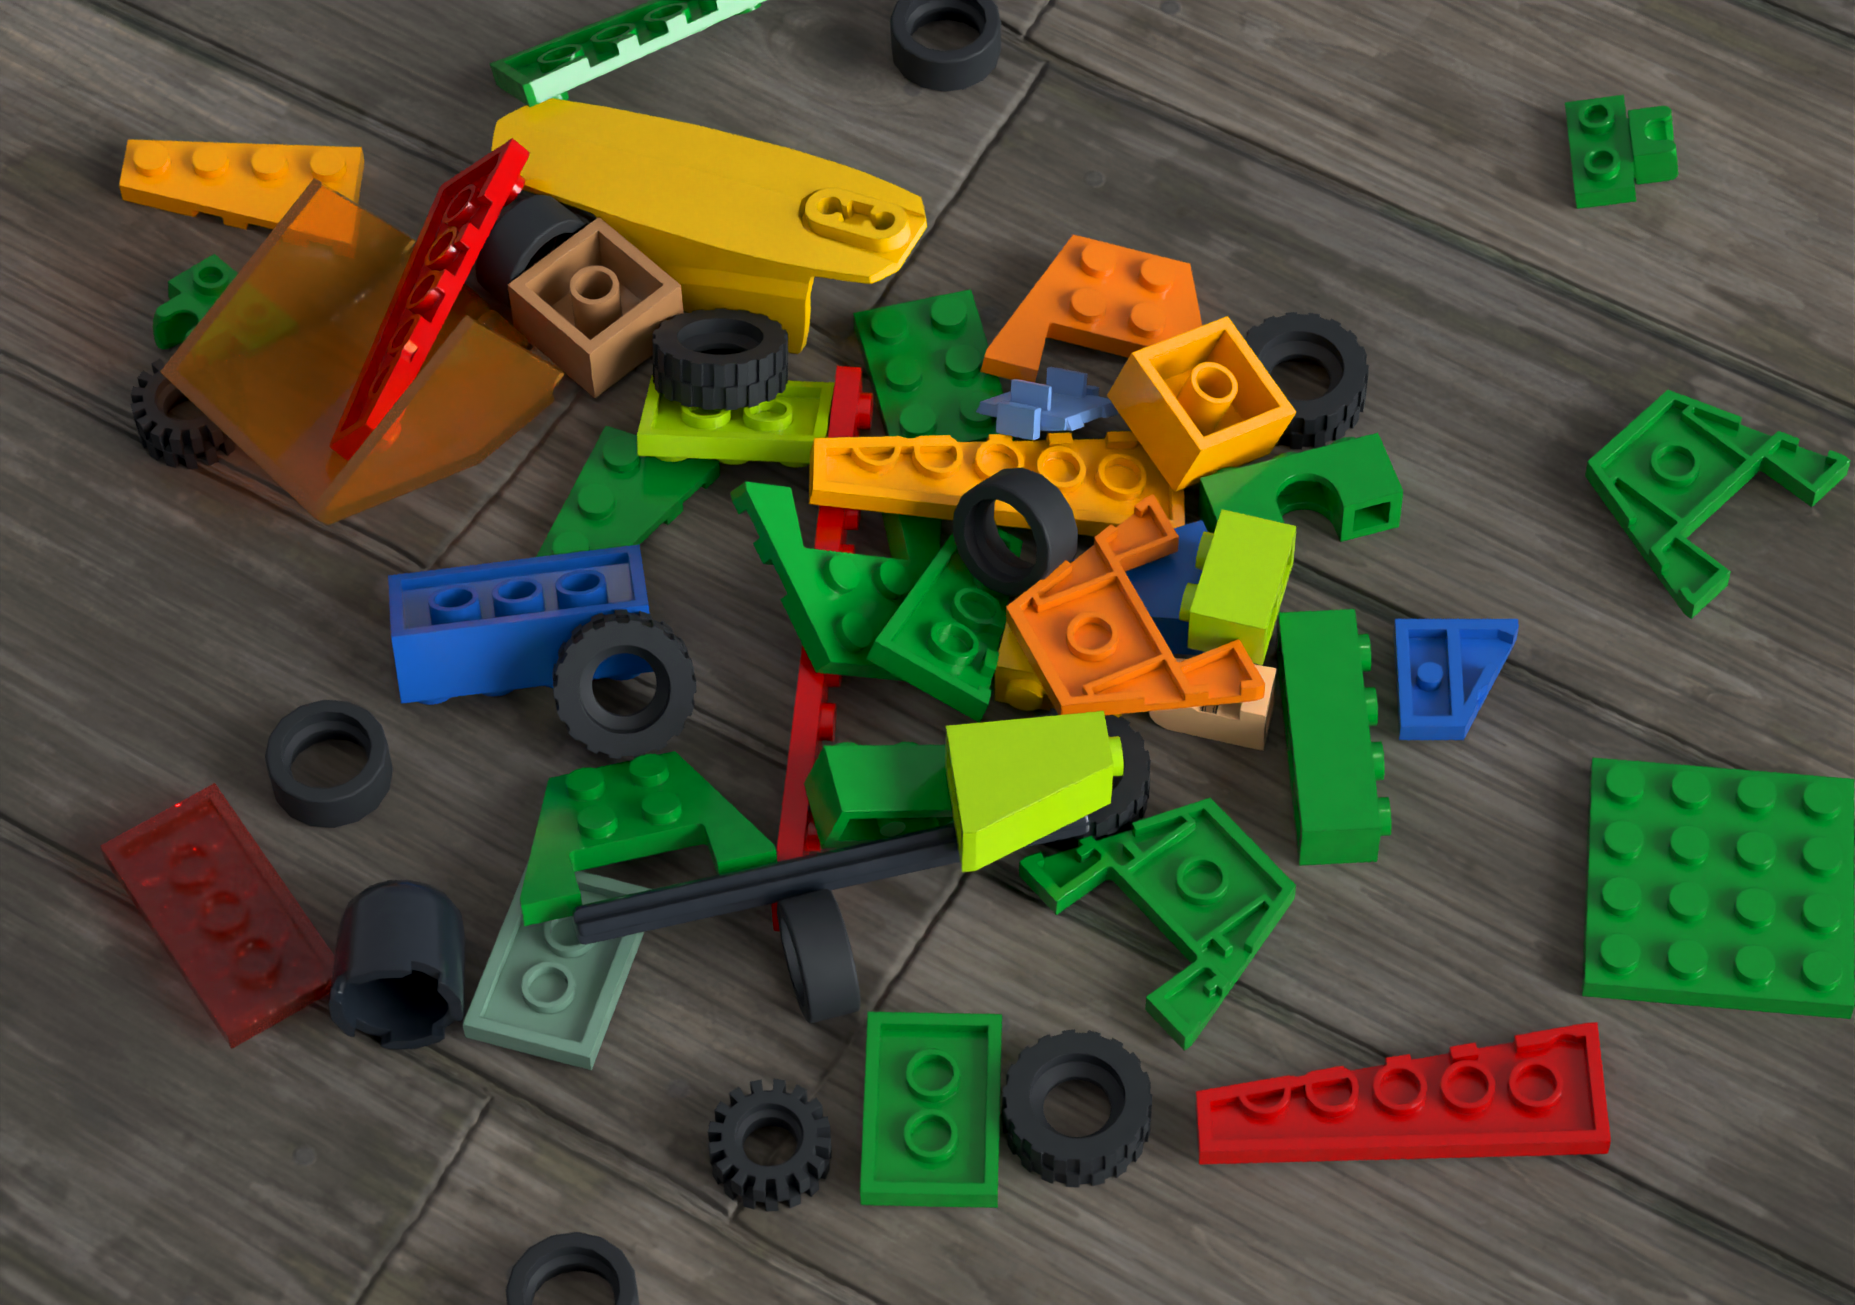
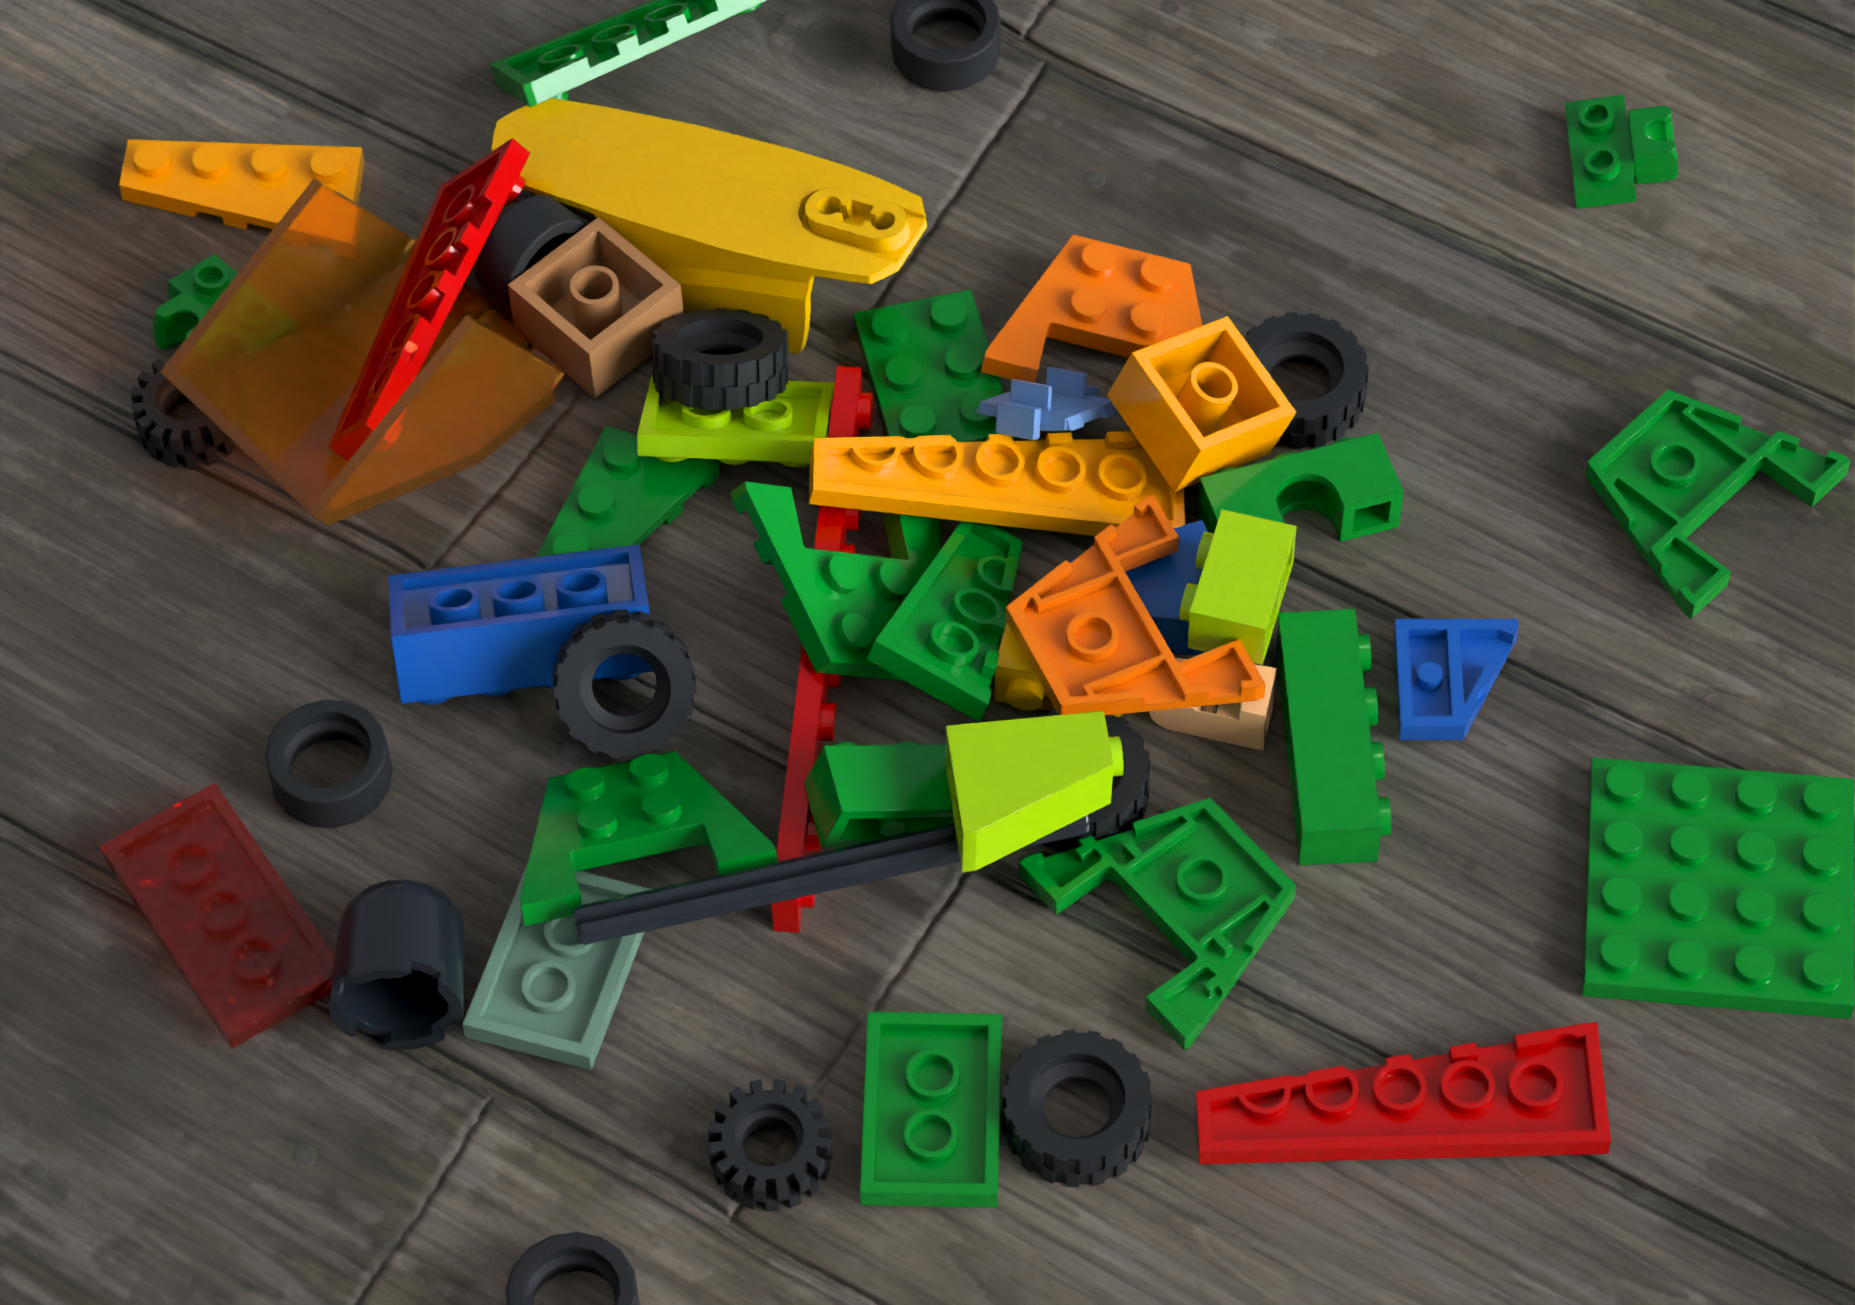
(818, 955): black tyre -> none
(984, 549): black tyre -> none

